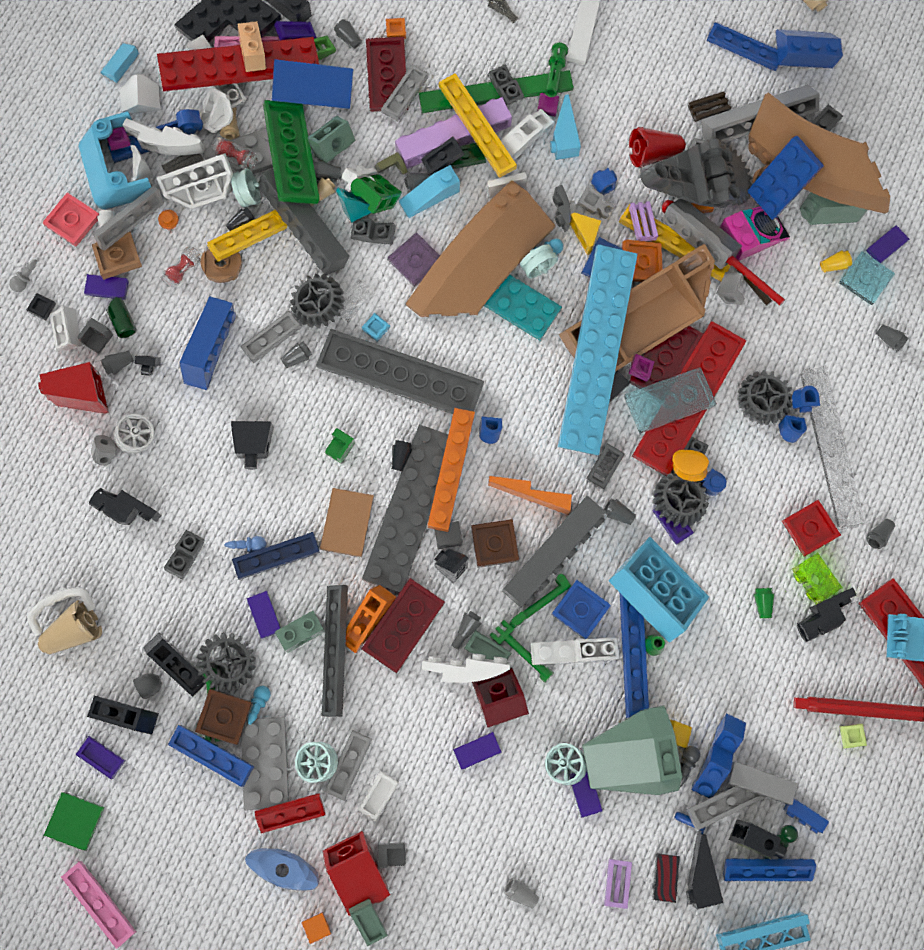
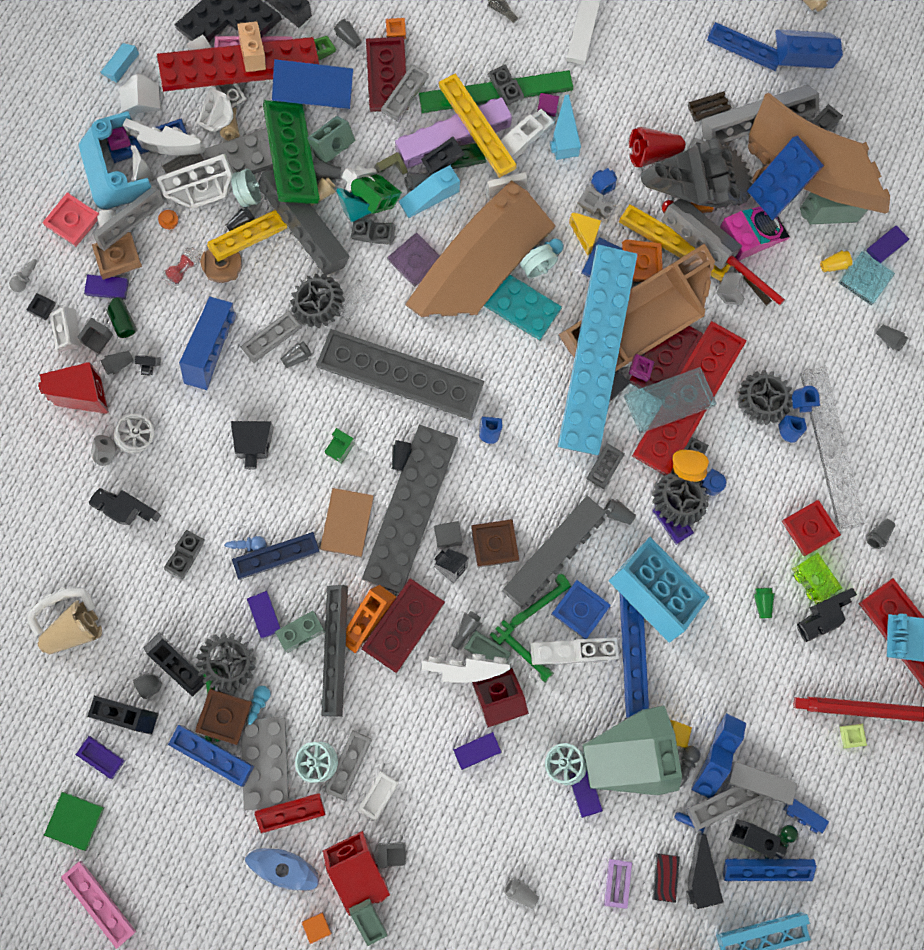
(189, 121): blue plate -> none
(245, 157): clear piece -> none
(294, 30): dark purple tile -> none
(376, 327): medium azure tile -> none
(451, 470): orange plate -> none
(521, 488): orange slope -> none
(552, 86): green pin -> none
(563, 212): dark grey slope -> none
(647, 206): lavender tile -> none
(651, 649): green cone -> none

